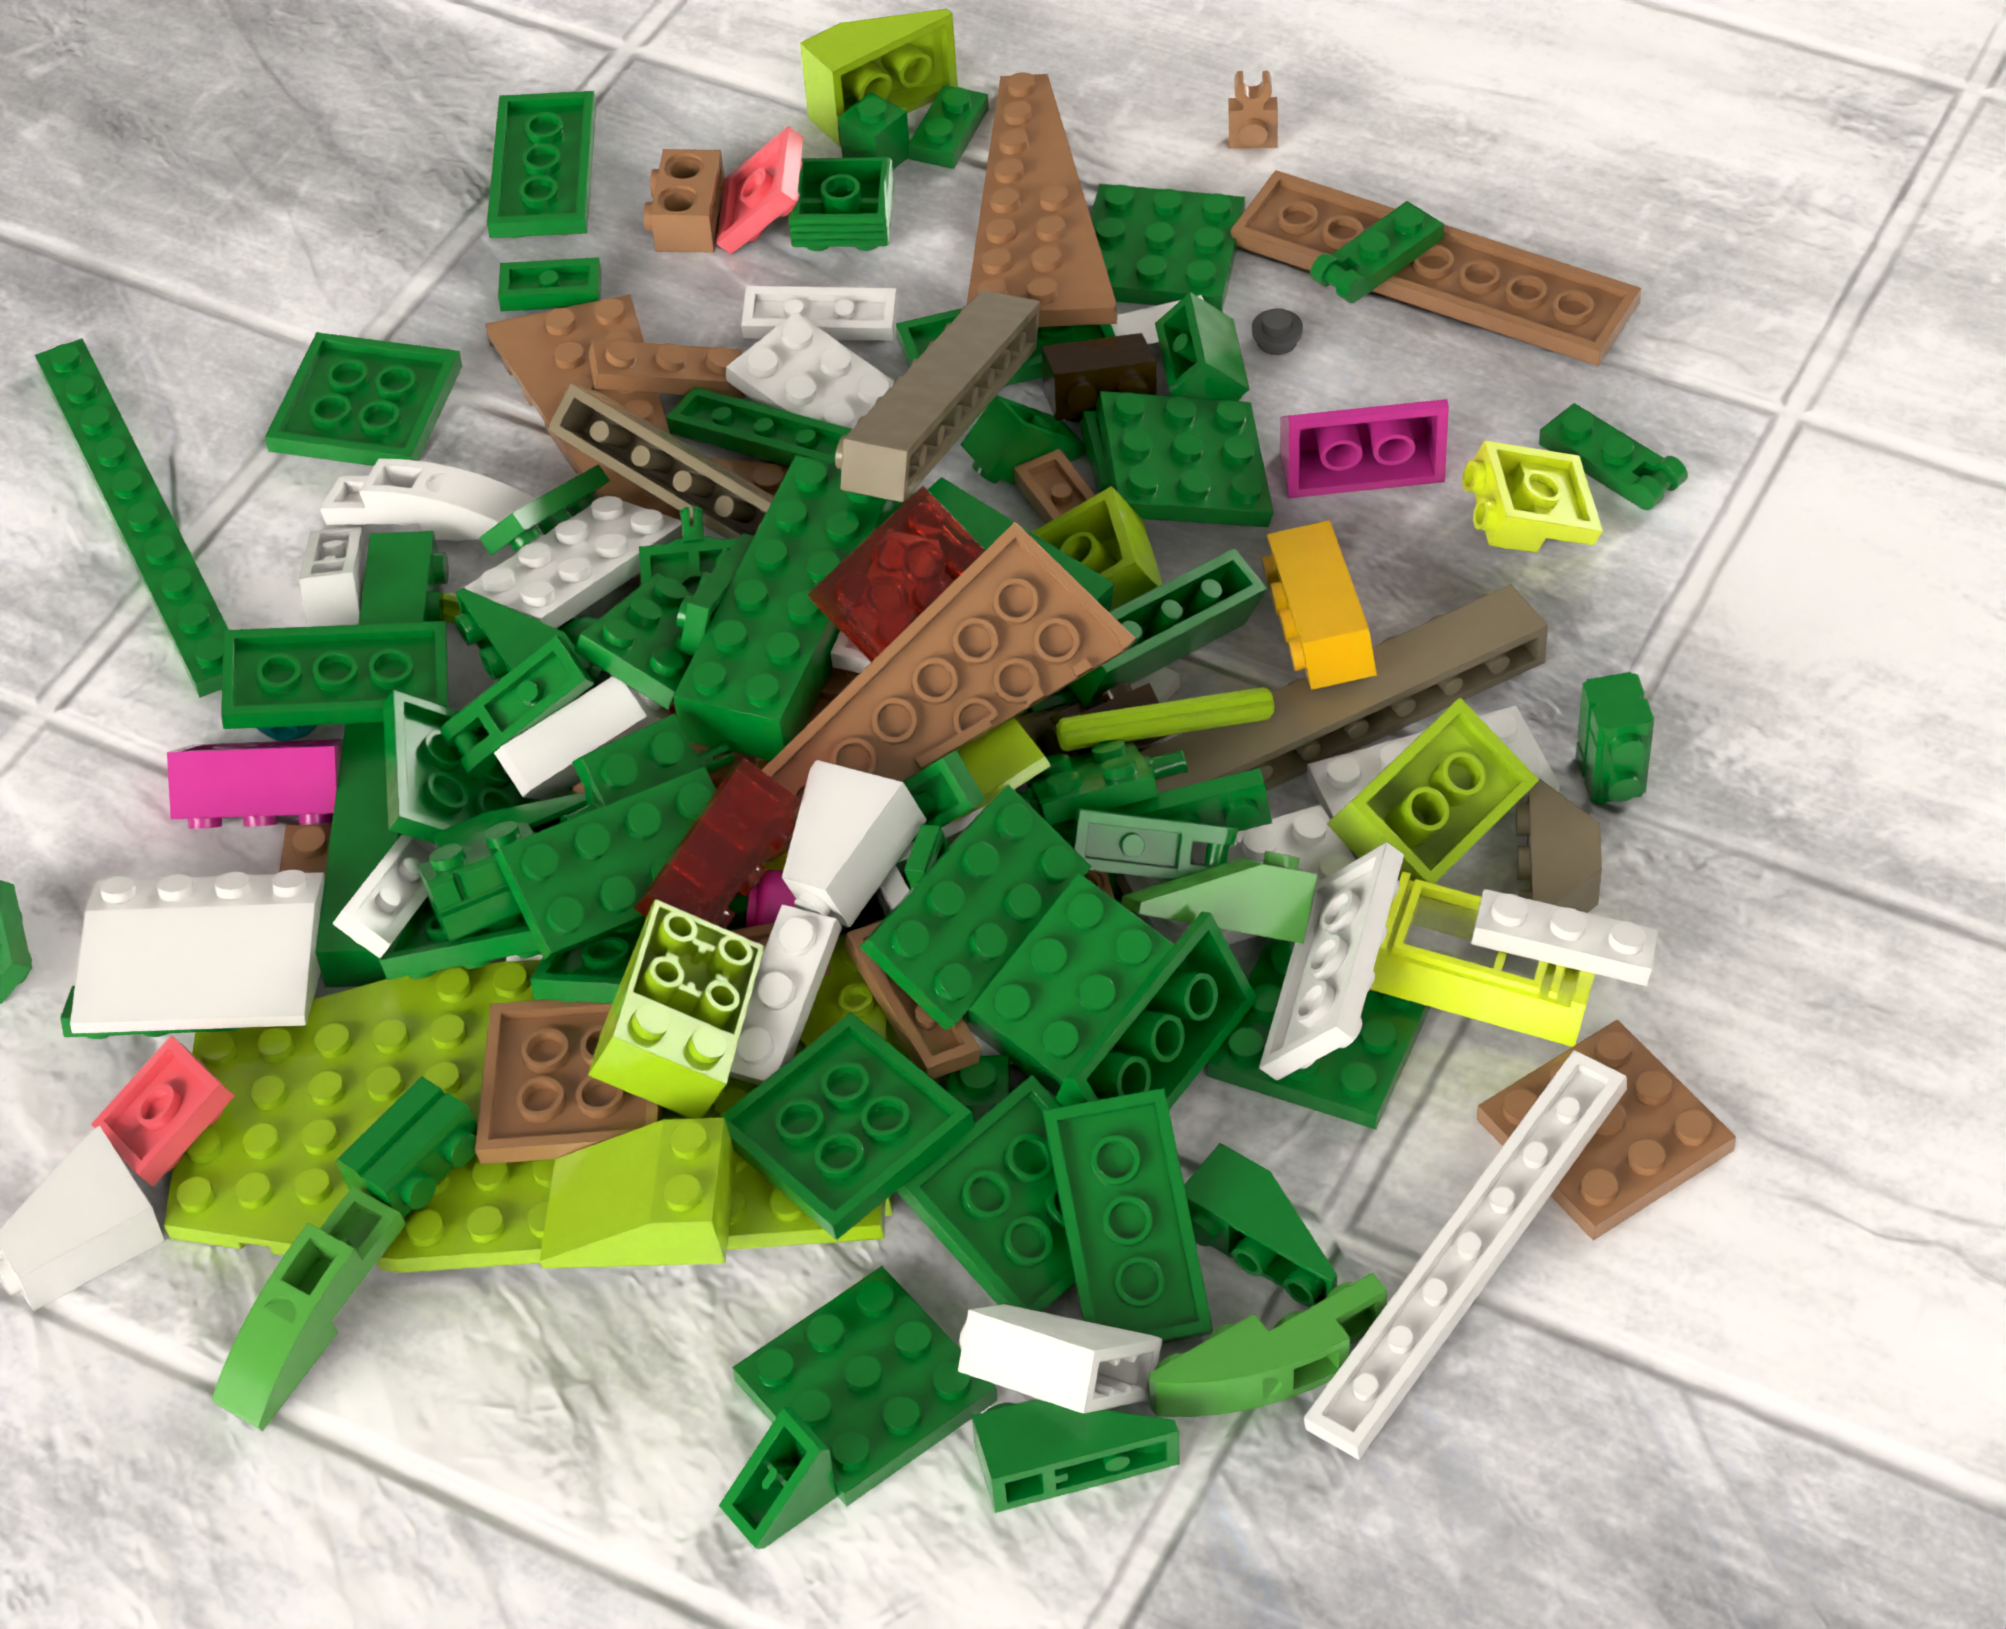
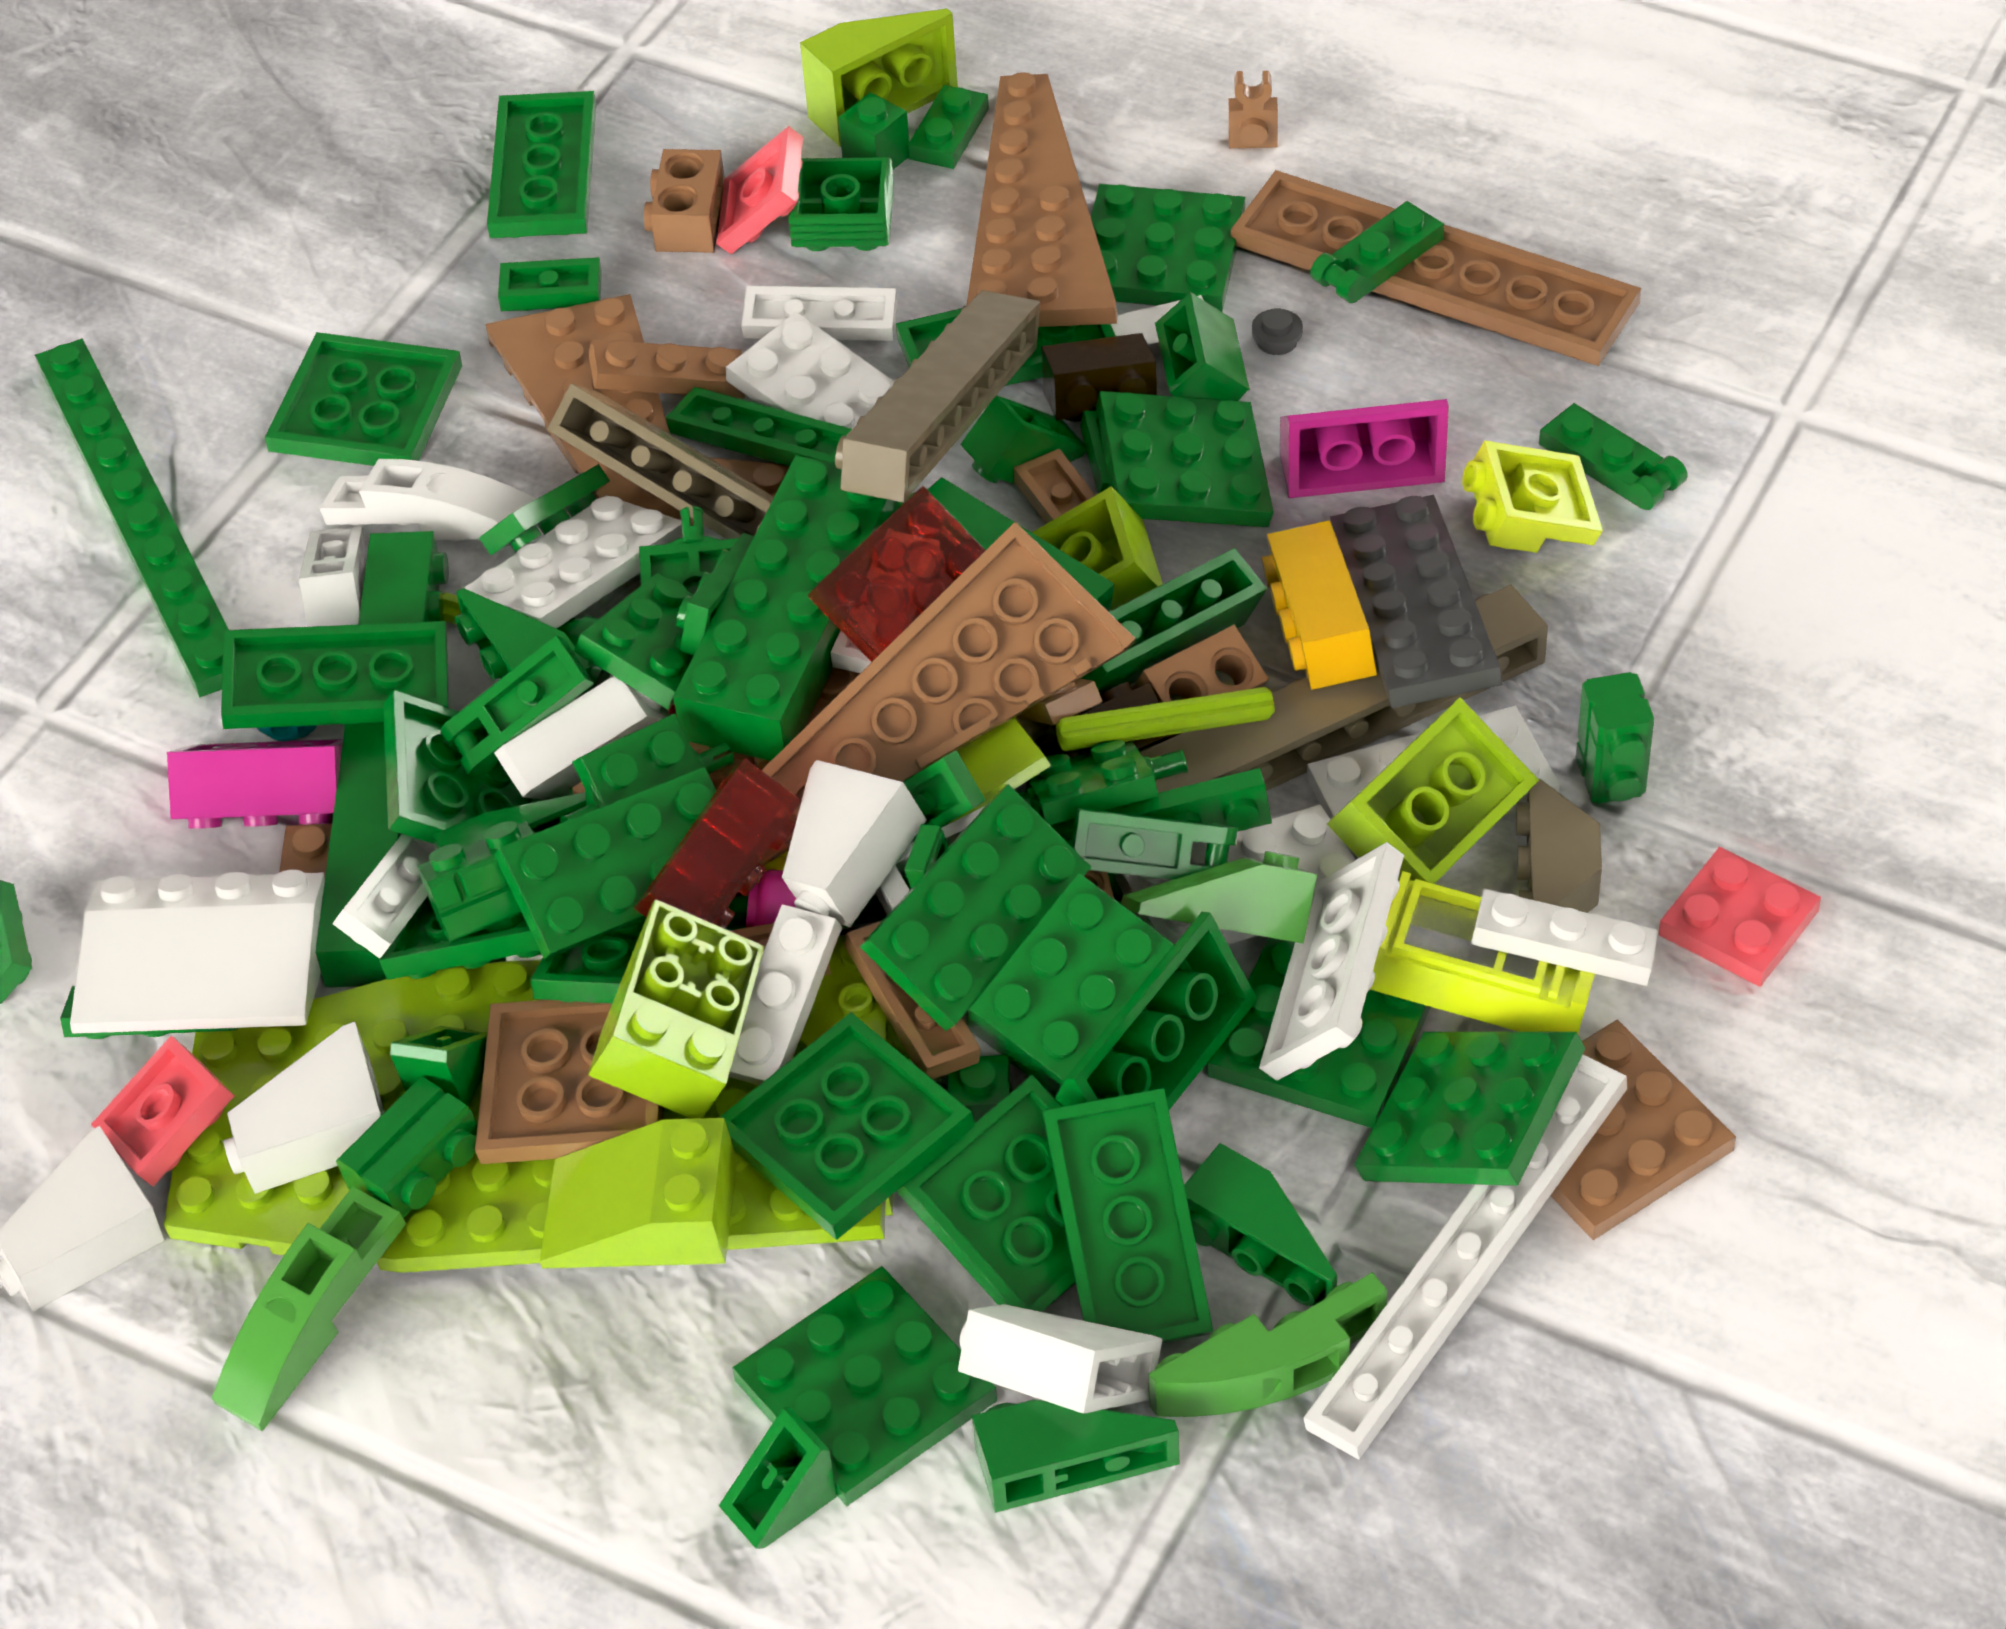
(306, 1113): none -> white slope
(445, 1057): none -> green slope
(1064, 703): none -> medium nougat plate
(1193, 669): none -> medium nougat brick
(1416, 601): none -> dark grey plate
(1470, 1107): none -> green plate
(1739, 916): none -> coral plate

